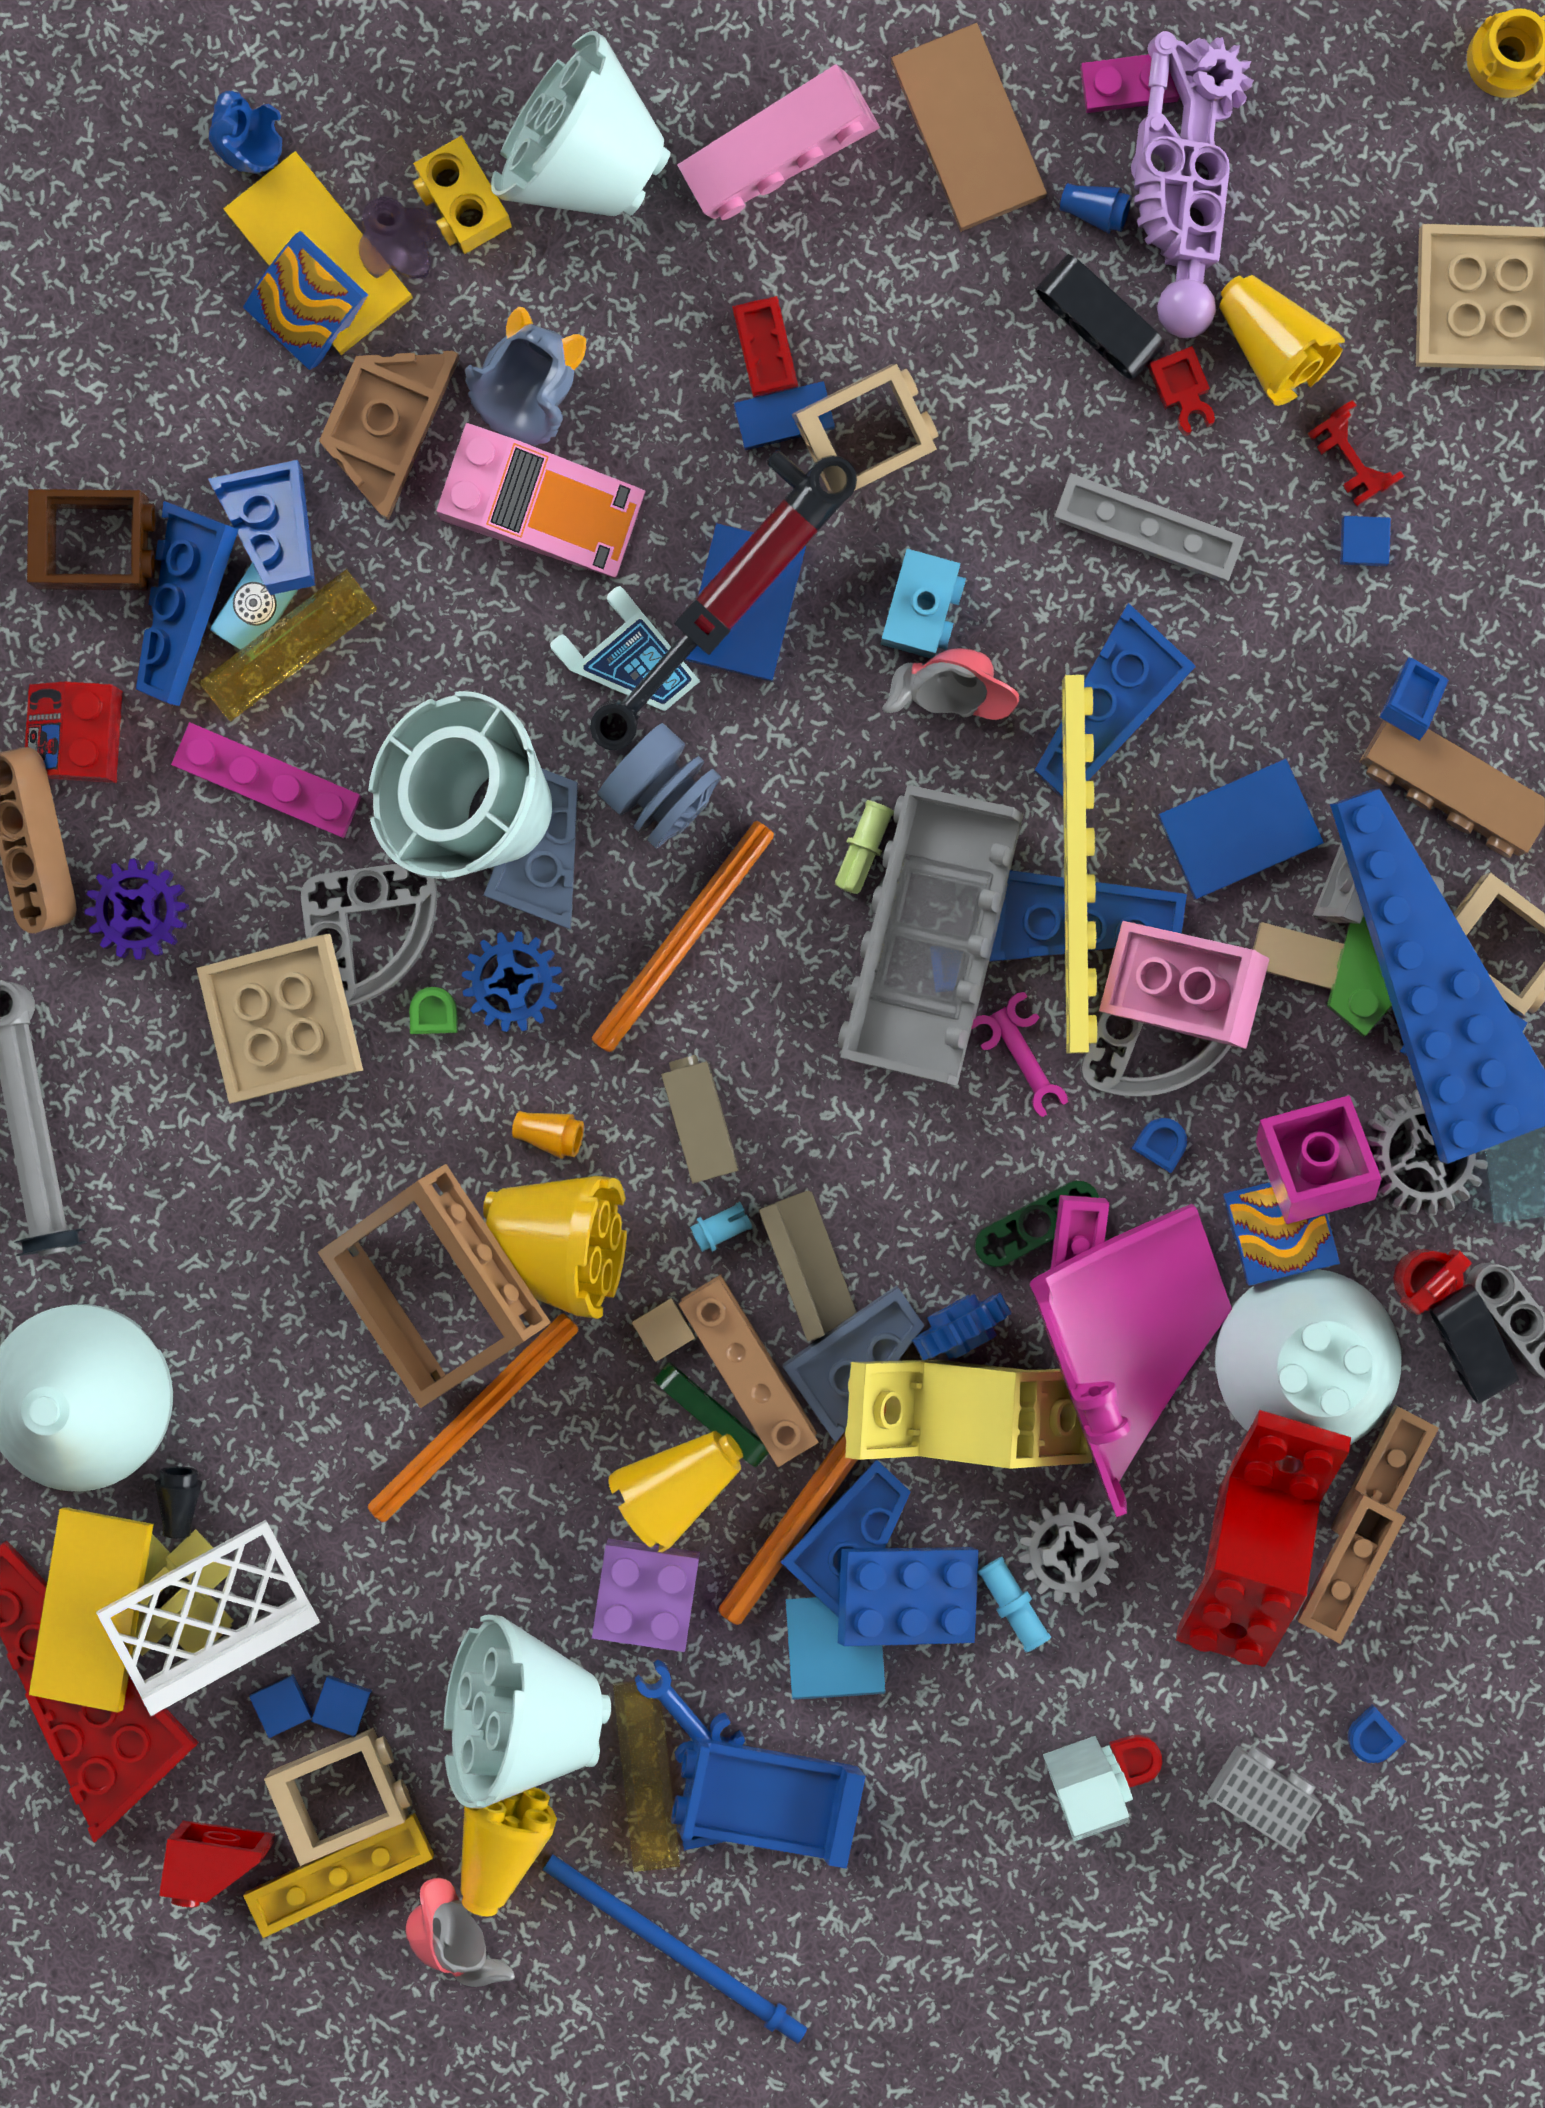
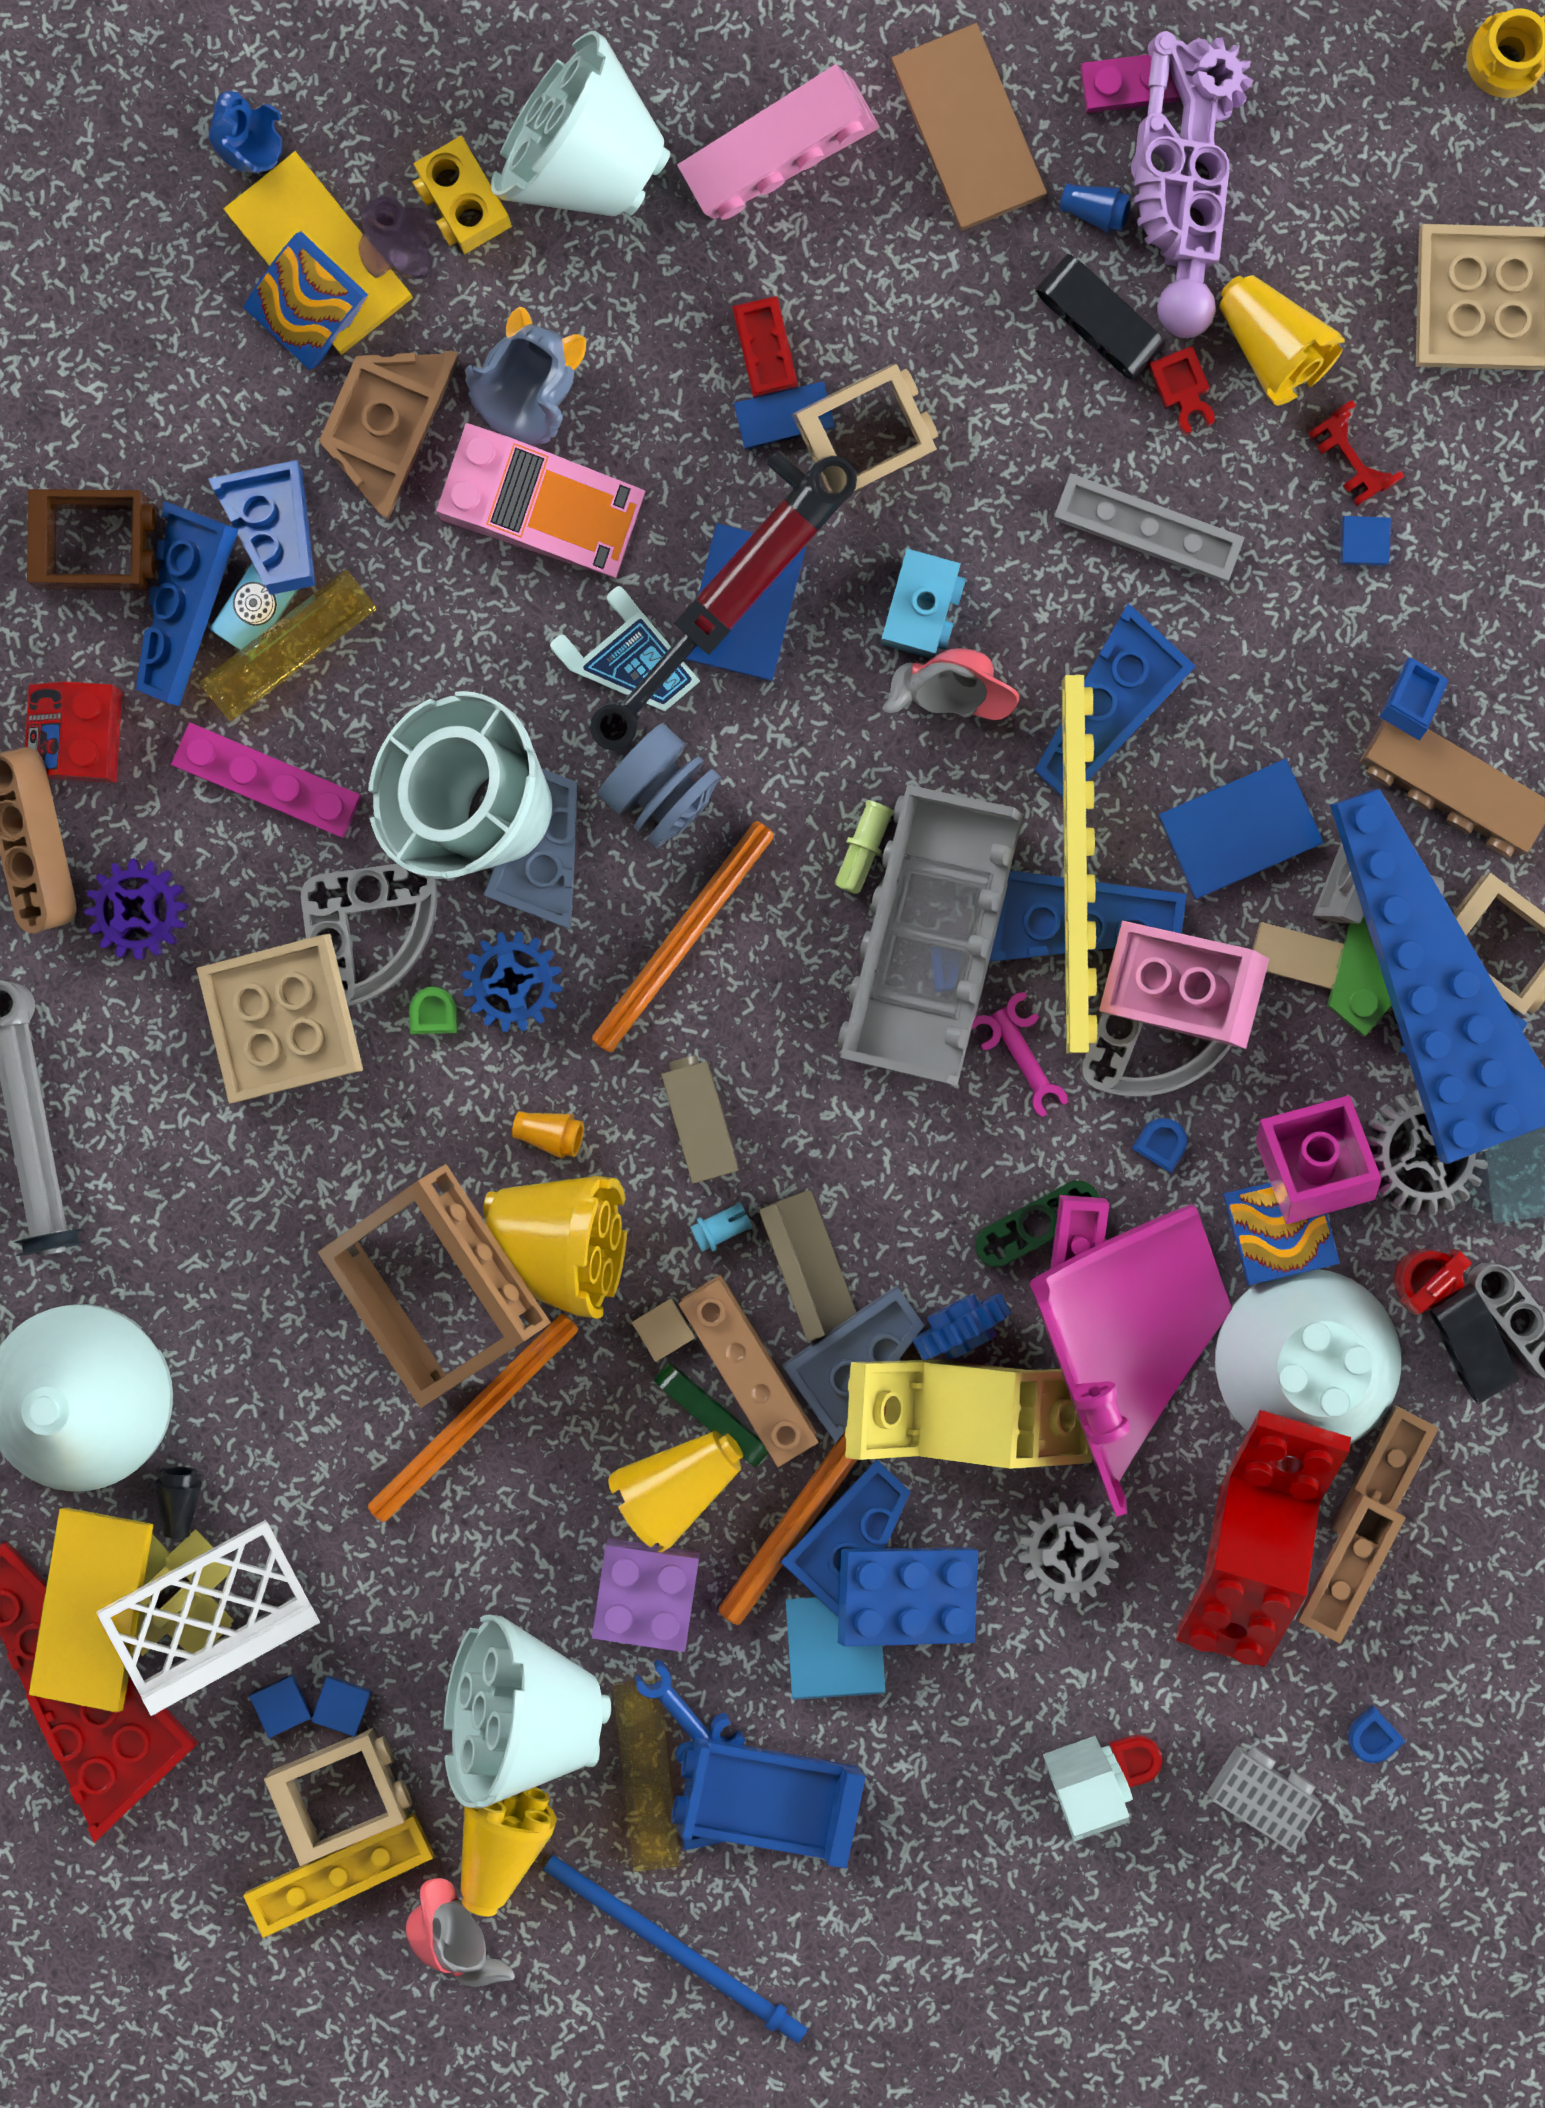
(208, 1859): red slope -> none
(1014, 1604): medium azure pin -> none

